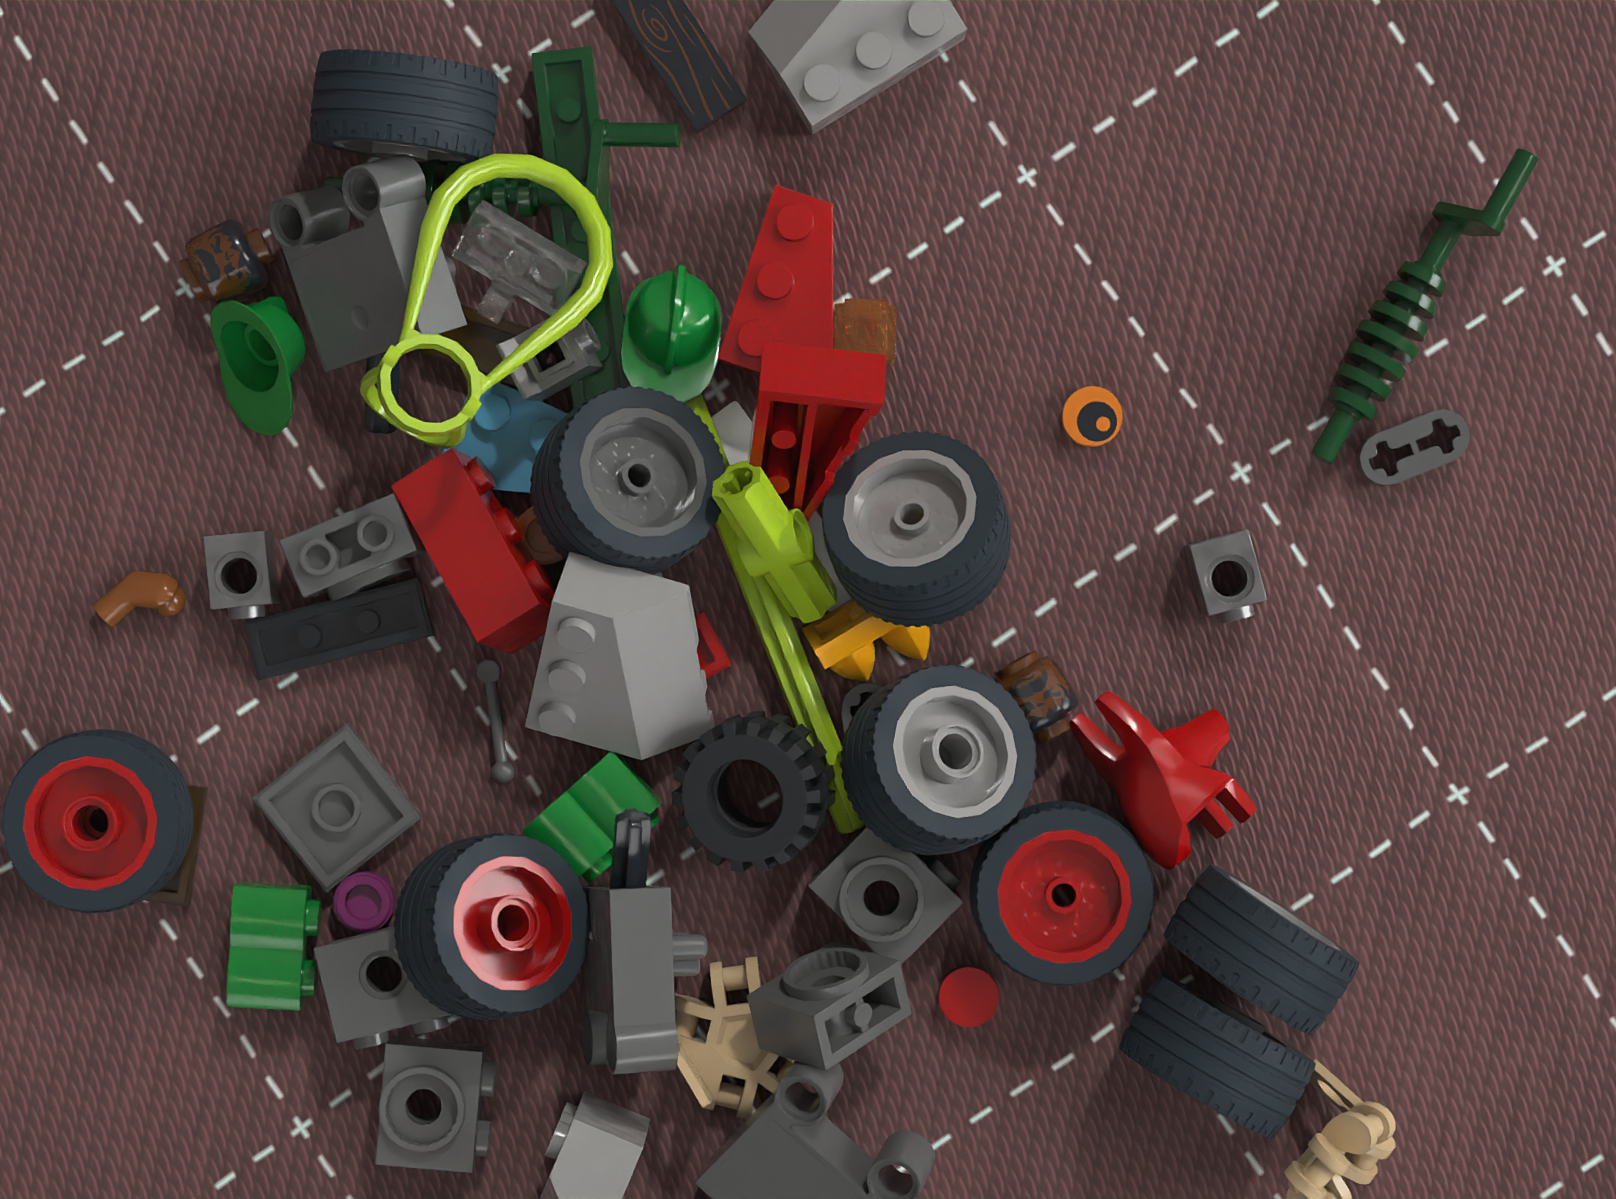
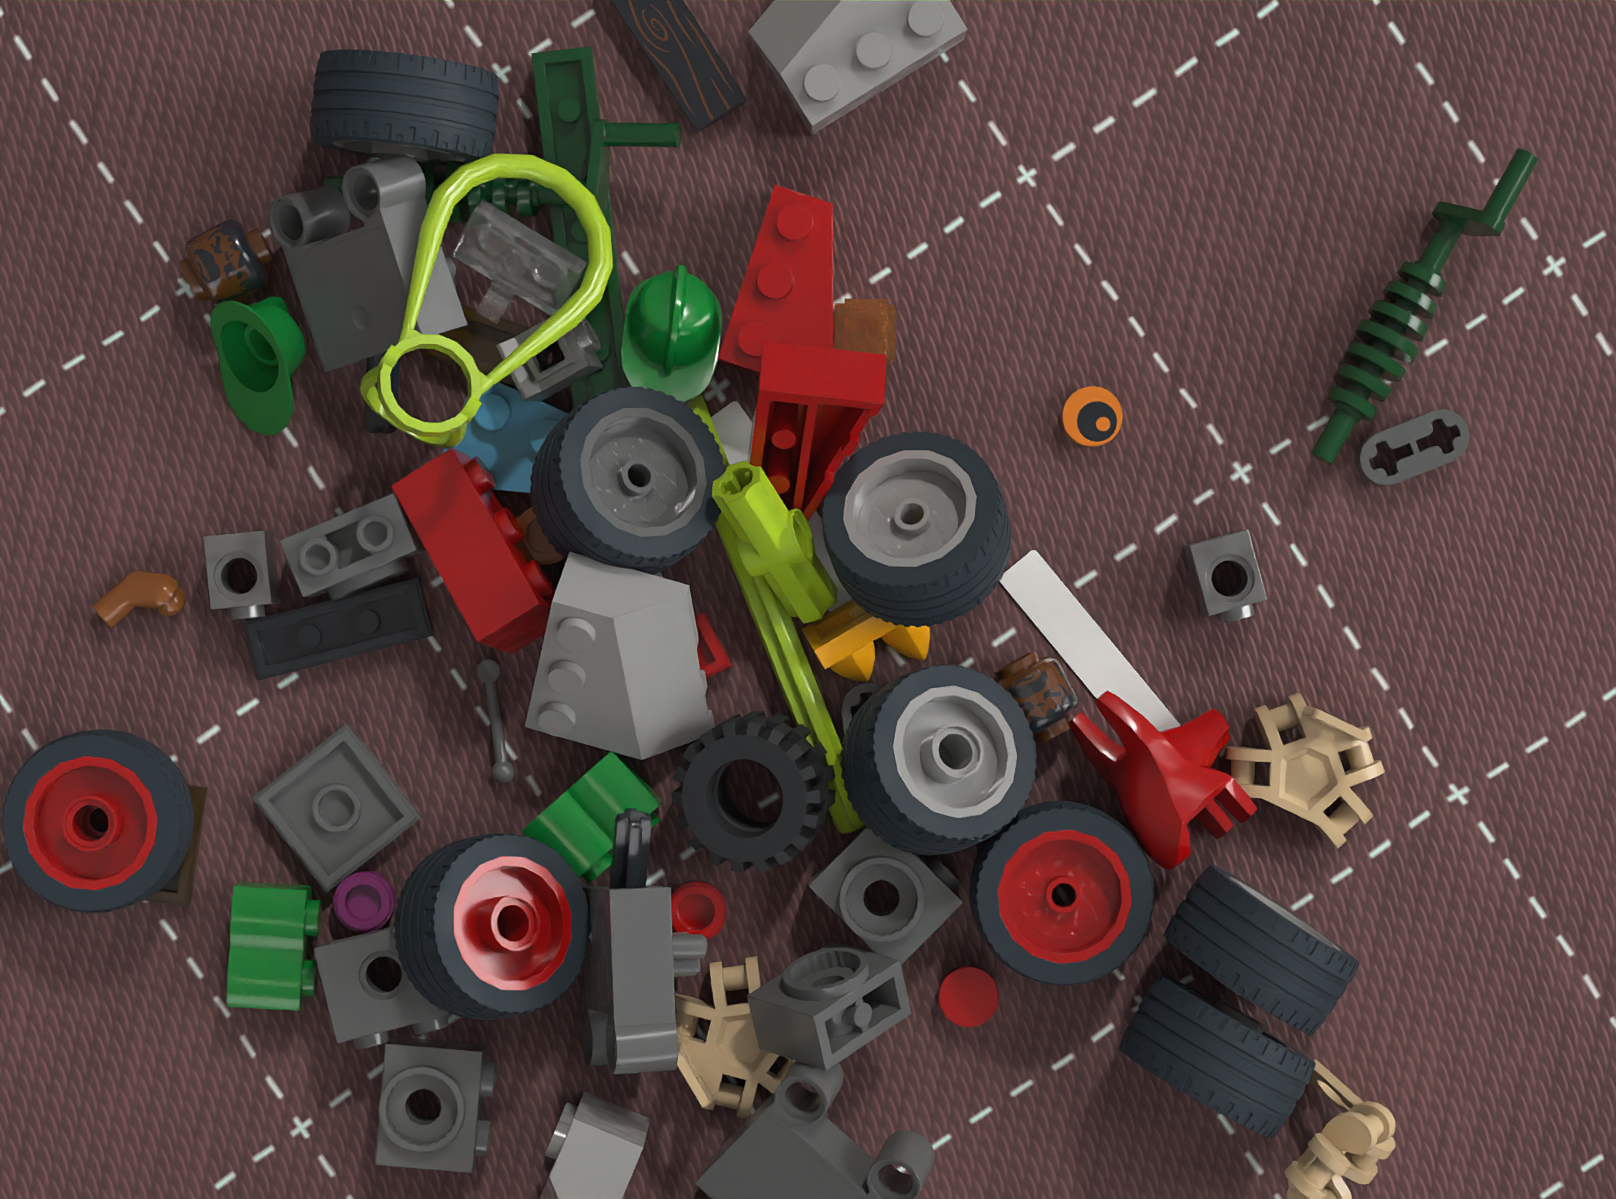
(698, 909): none -> red tile
(1080, 638): none -> white sticker
(1308, 771): none -> tan piece

